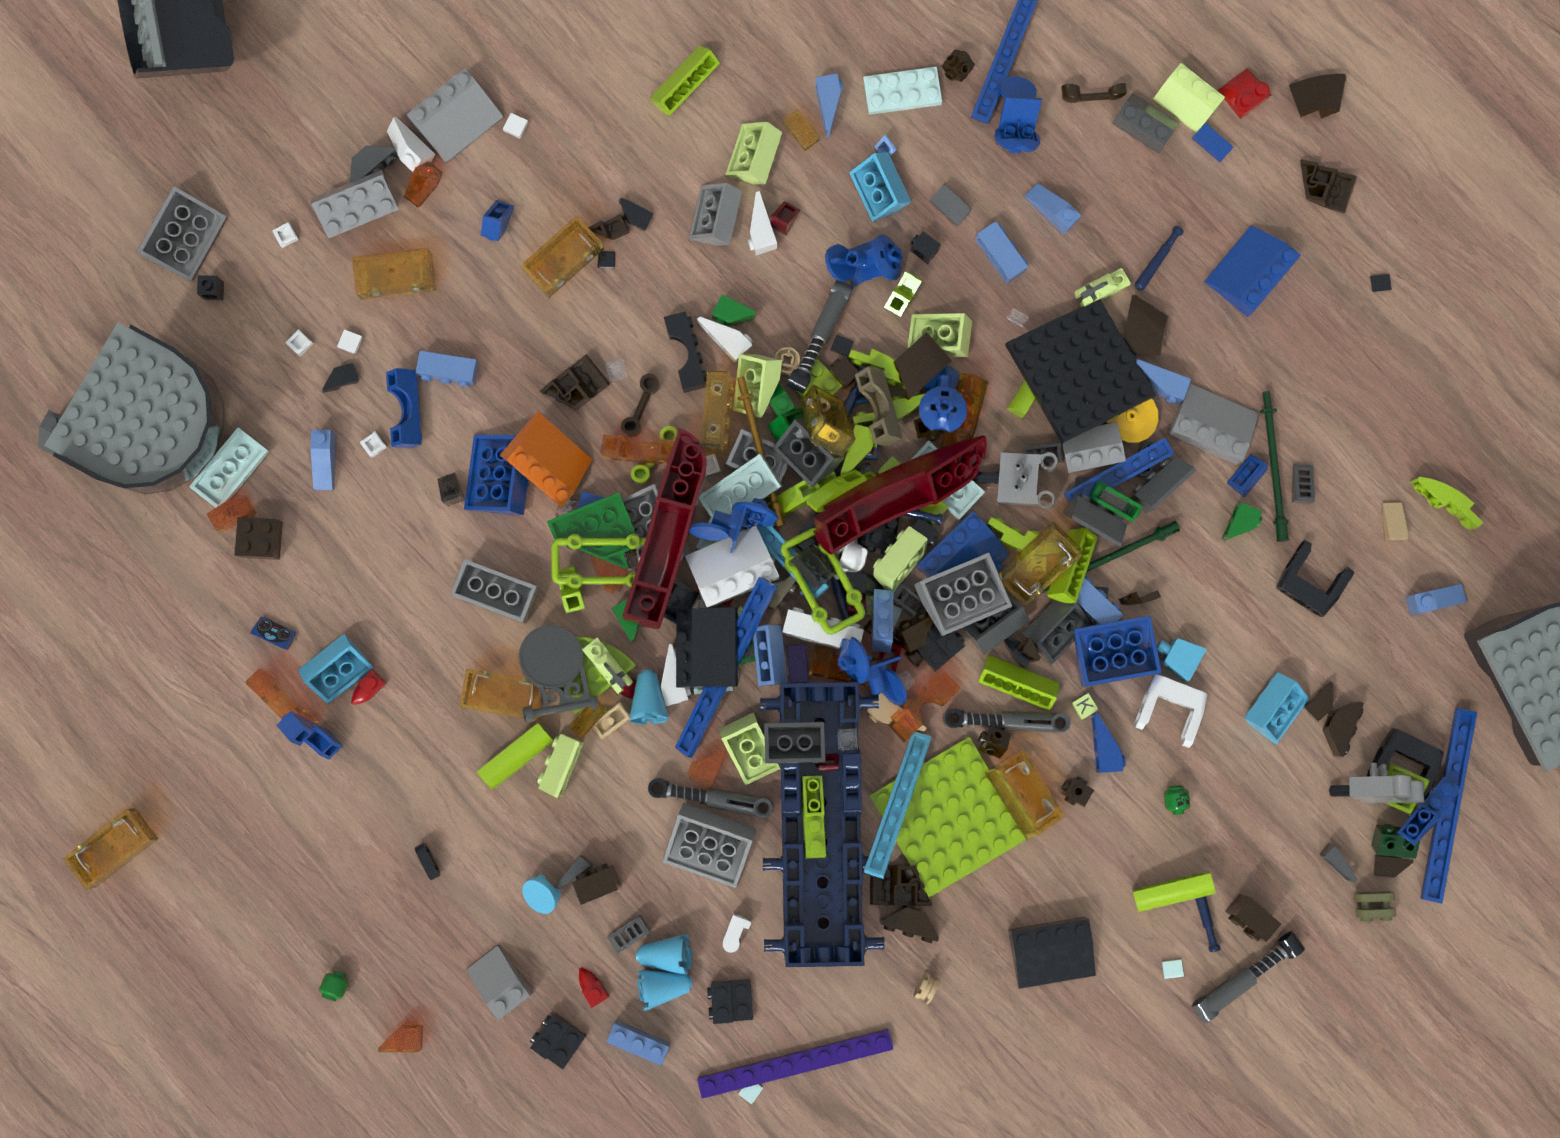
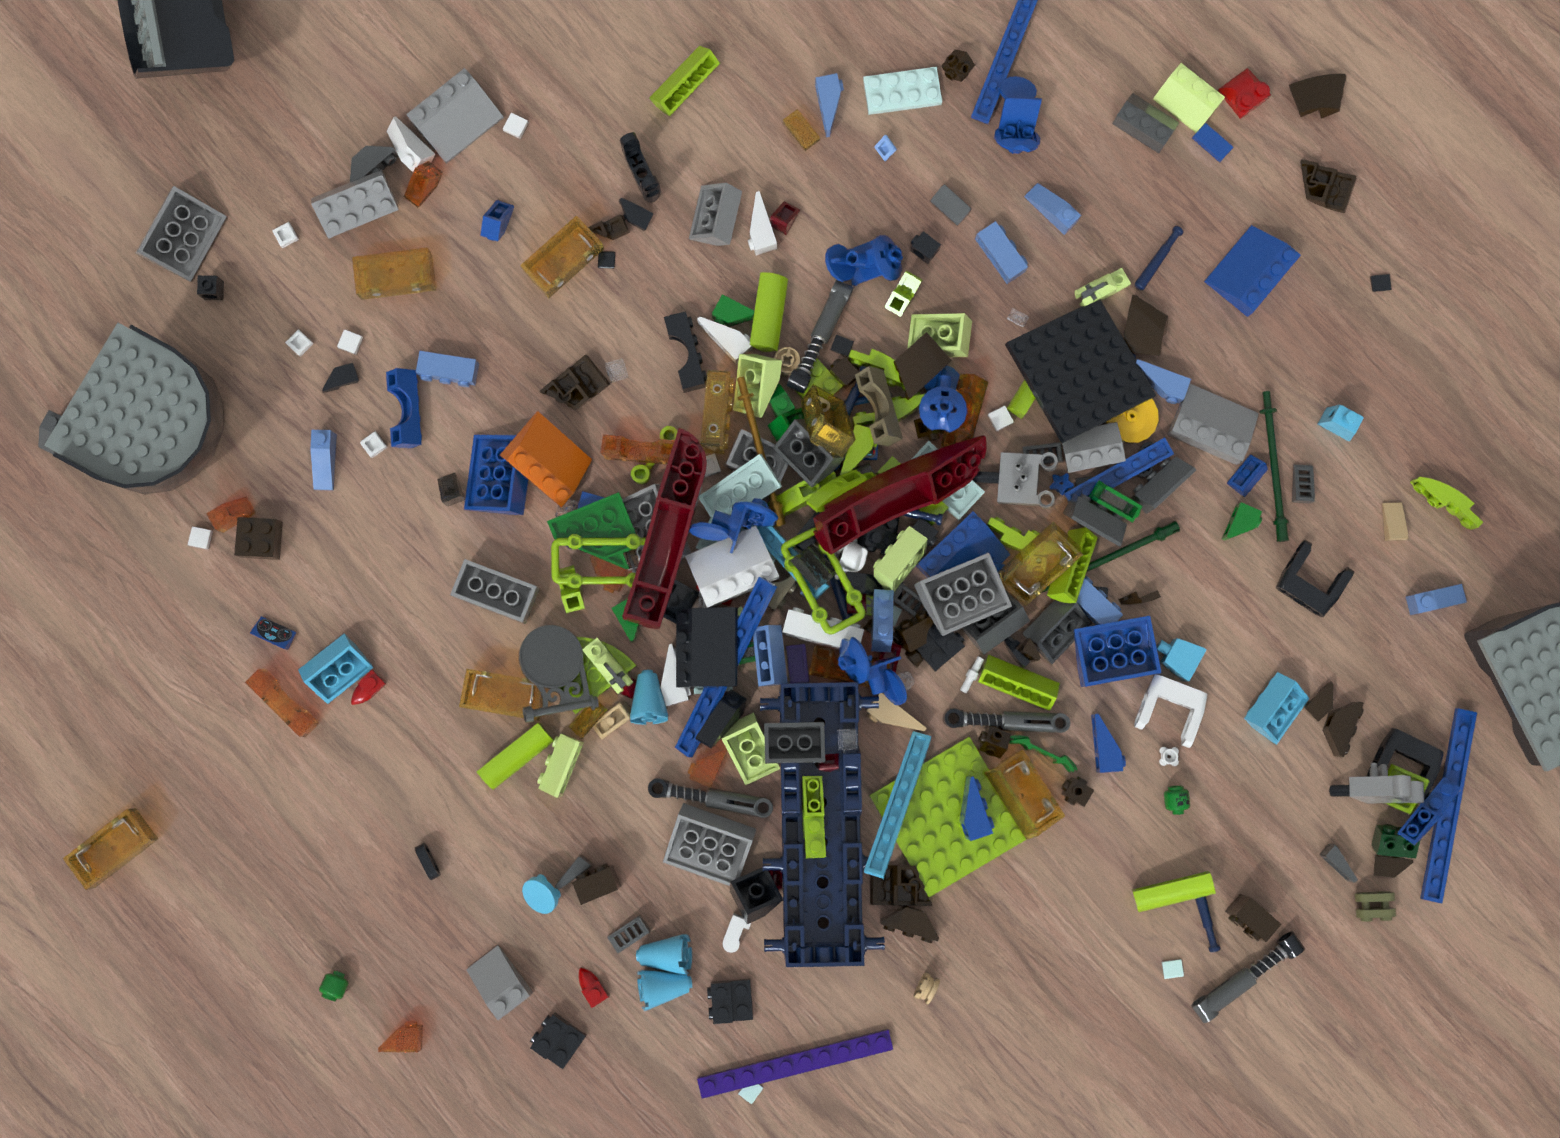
(200, 538): none -> white tile
(229, 468): light aqua plate -> none
(300, 730): blue arch -> none
(631, 425): dark brown piece -> none
(638, 1042): medium blue brick -> none
(649, 184): none -> black connector
(722, 718): none -> black slope
(754, 153): yellowish green slope -> none
(755, 894): none -> black slope
(768, 312): none -> lime brick
(777, 877): none -> dark red slope
(880, 186): medium azure slope -> none
(909, 720): clear orange arch -> none
(972, 674): none -> white bar
(973, 814): none -> blue slope
(1000, 418): none -> white tile
(1025, 742): none -> green piece
(1052, 952): black slope -> none
(1061, 488): none -> blue plate
(1072, 94): dark brown piece -> none
(1084, 706): yellowish green tile -> none
(1173, 752): none -> white plate
(1342, 422): none -> medium azure torso

